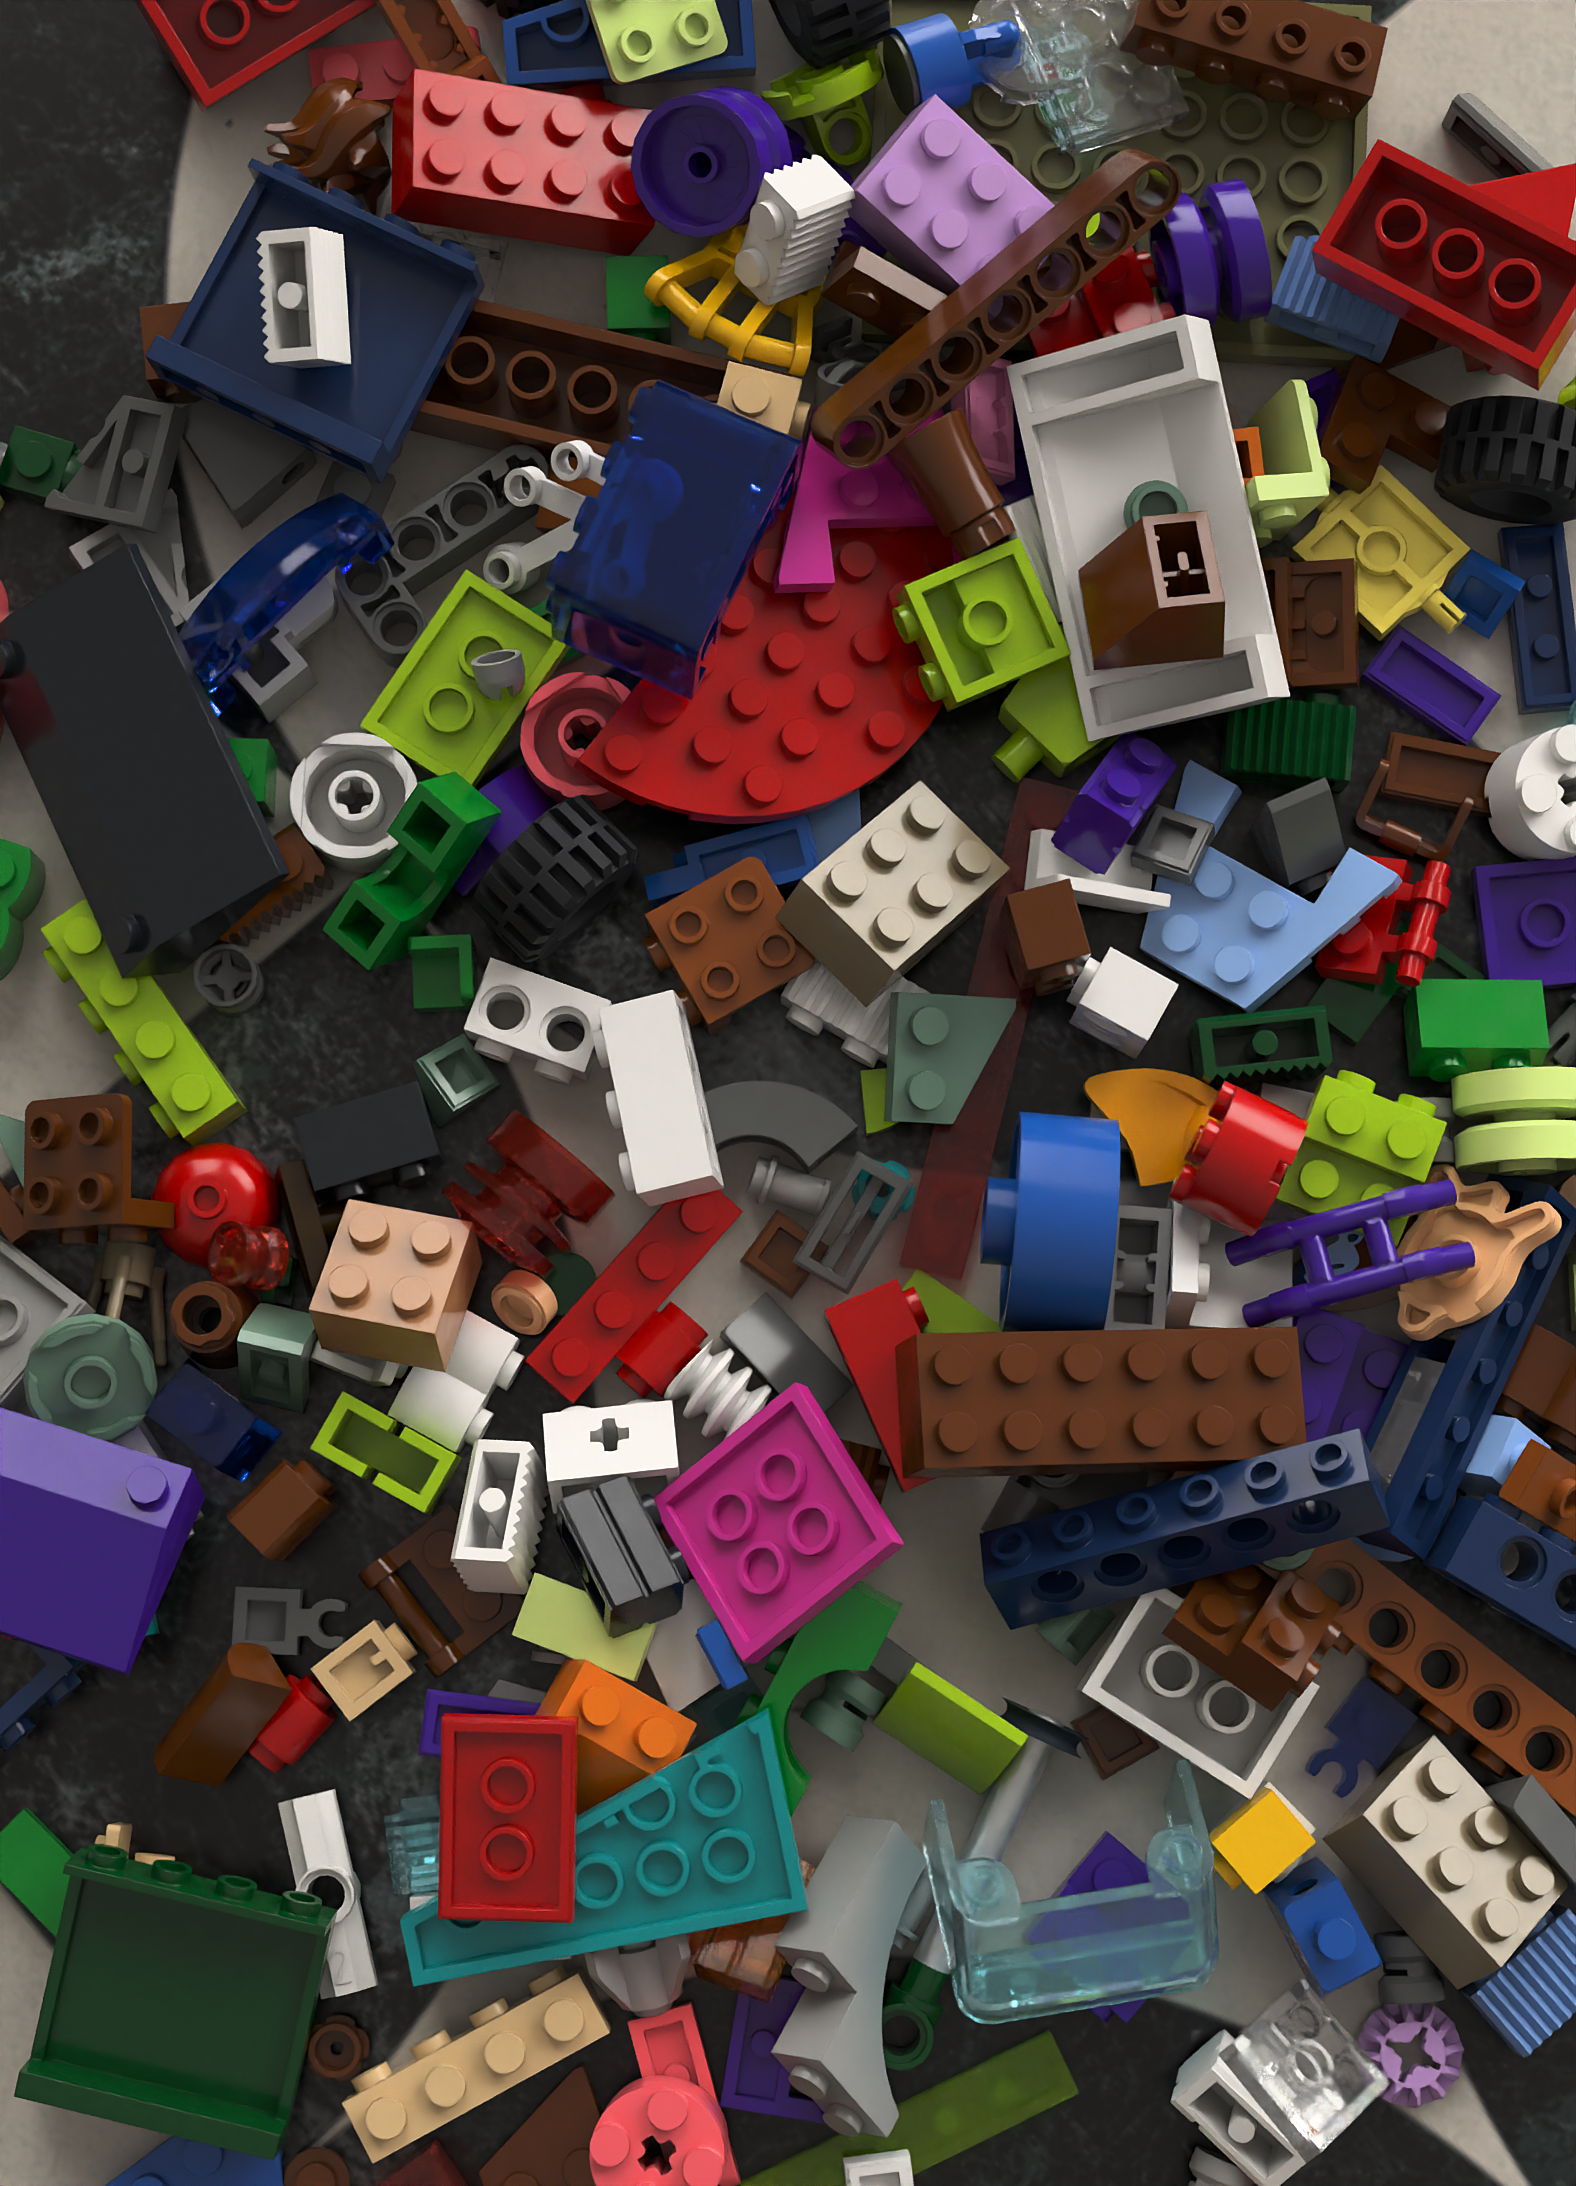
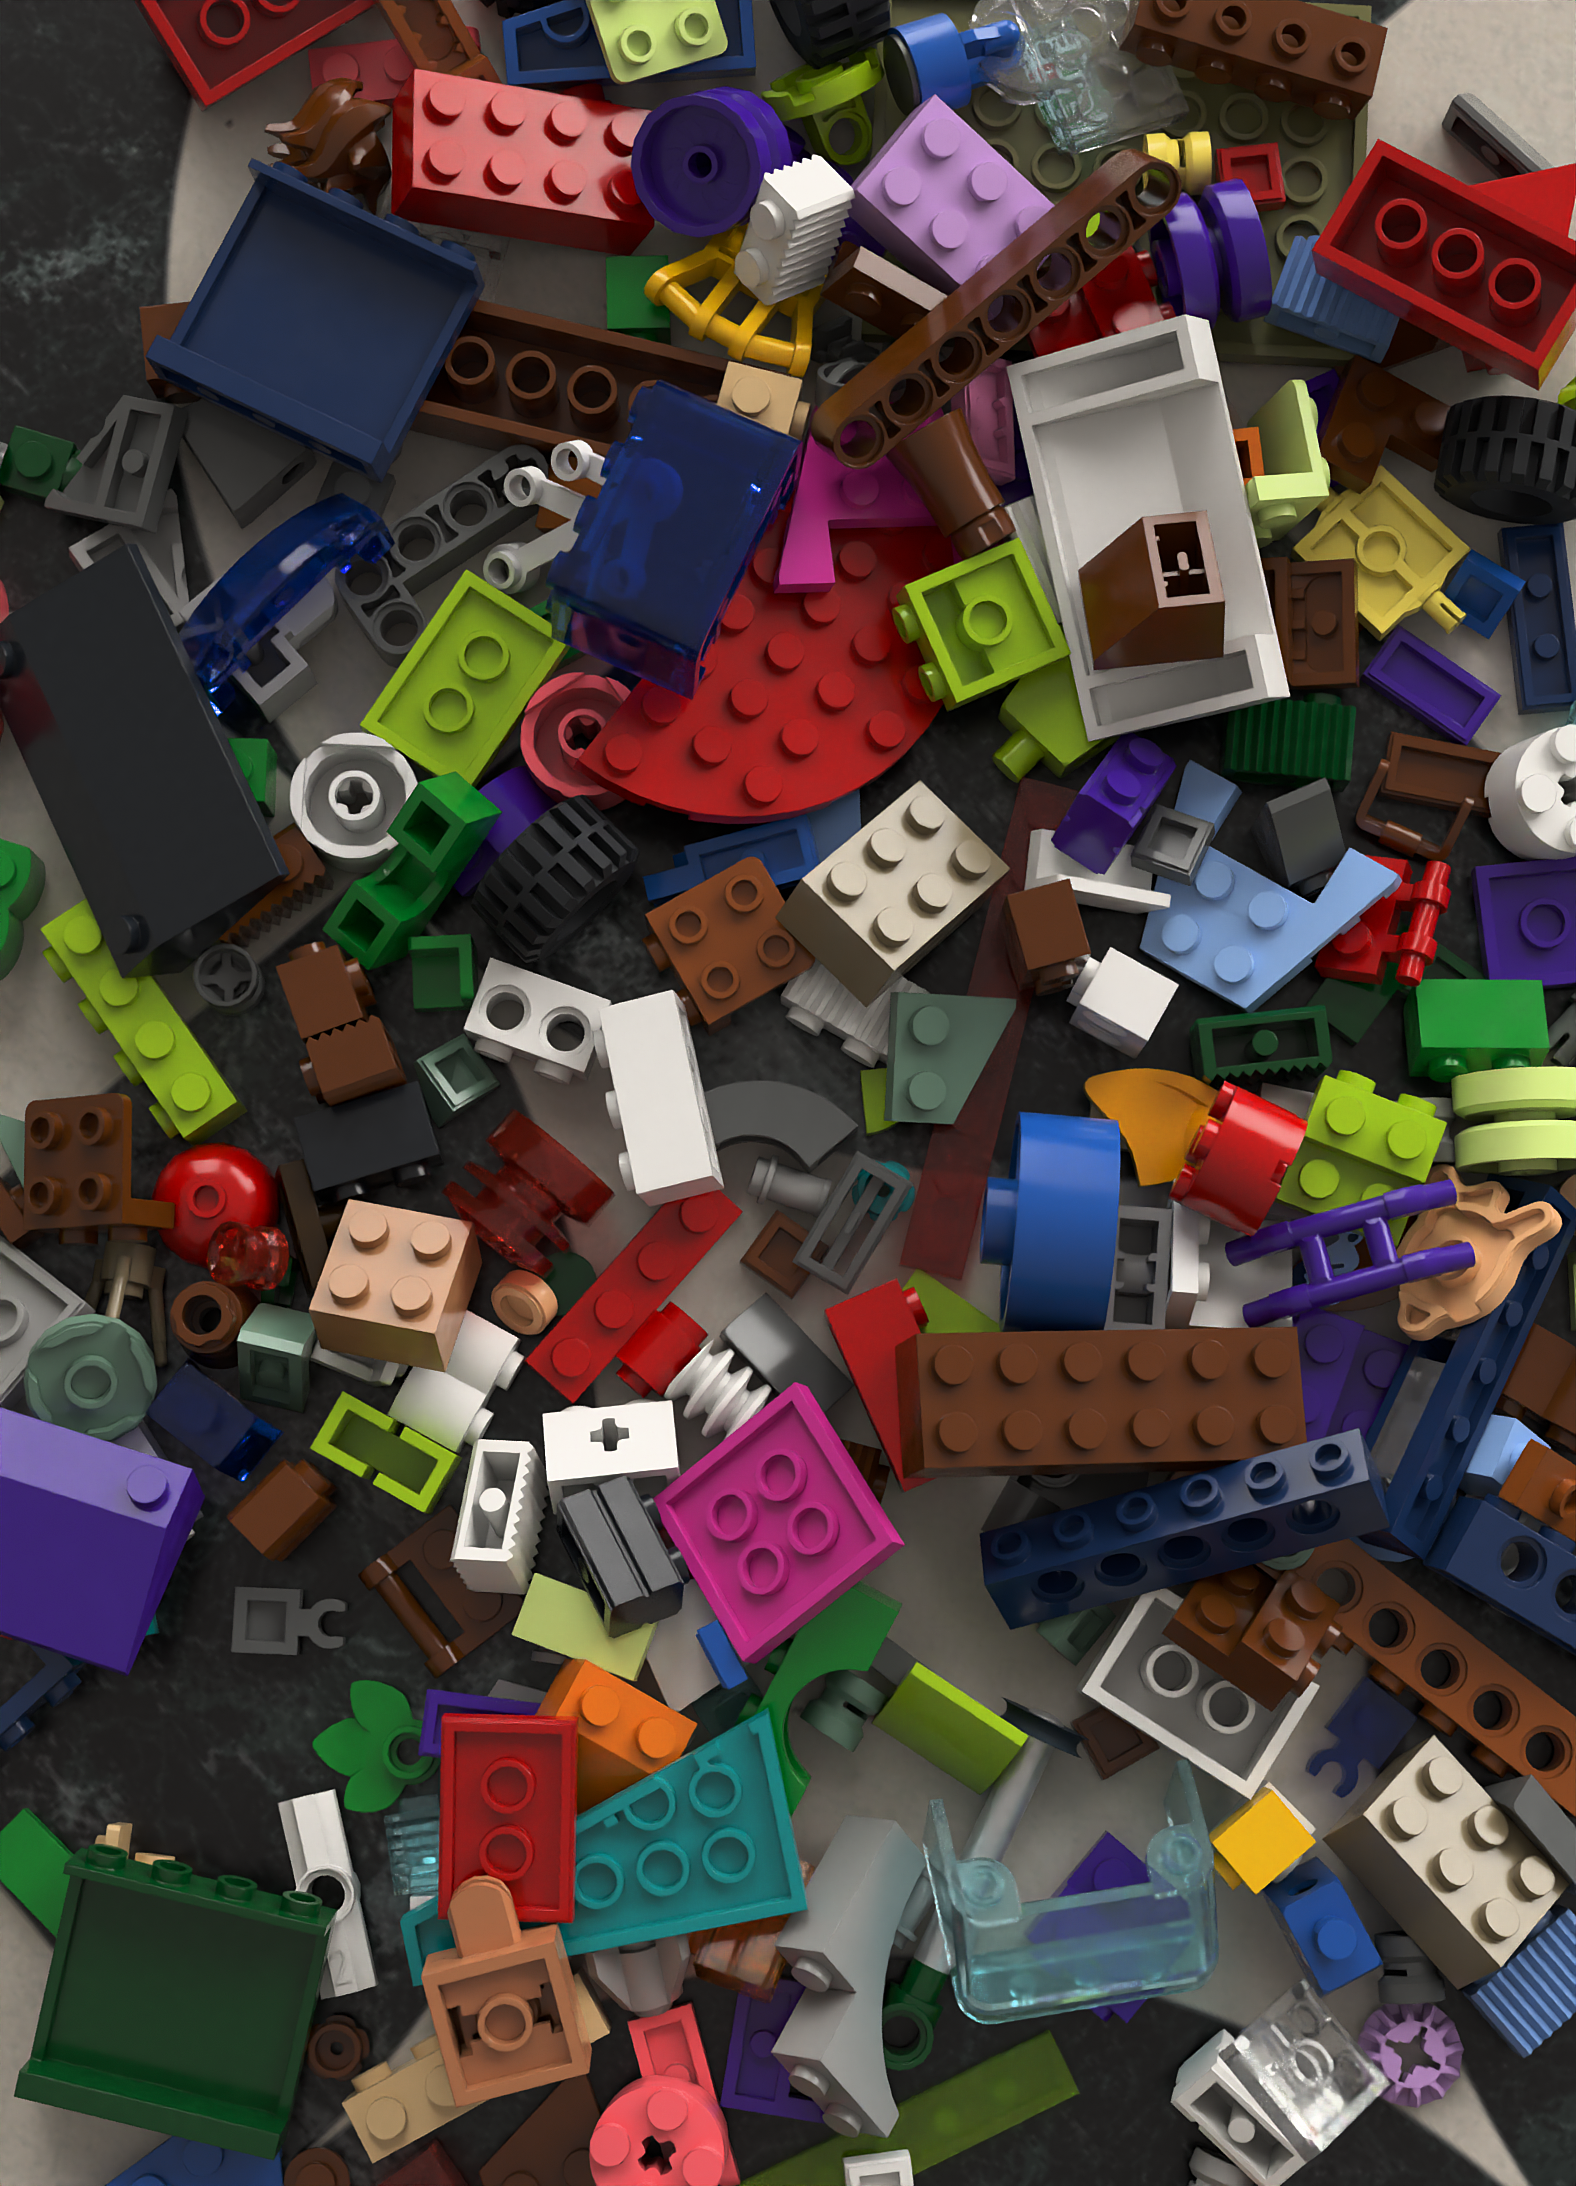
(223, 1717): reddish brown brick -> none
(295, 1724): red brick -> none
(304, 297): white brick -> none
(325, 989): none -> reddish brown brick
(352, 1063): none -> reddish brown brick
(366, 1667): tan bracket -> none
(369, 1747): none -> green plate
(498, 671): light grey hinge -> none
(503, 1999): none -> nougat brick
(1153, 499): sand green plate -> none
(1188, 155): none -> light yellow wheel
(1258, 168): none -> red tile

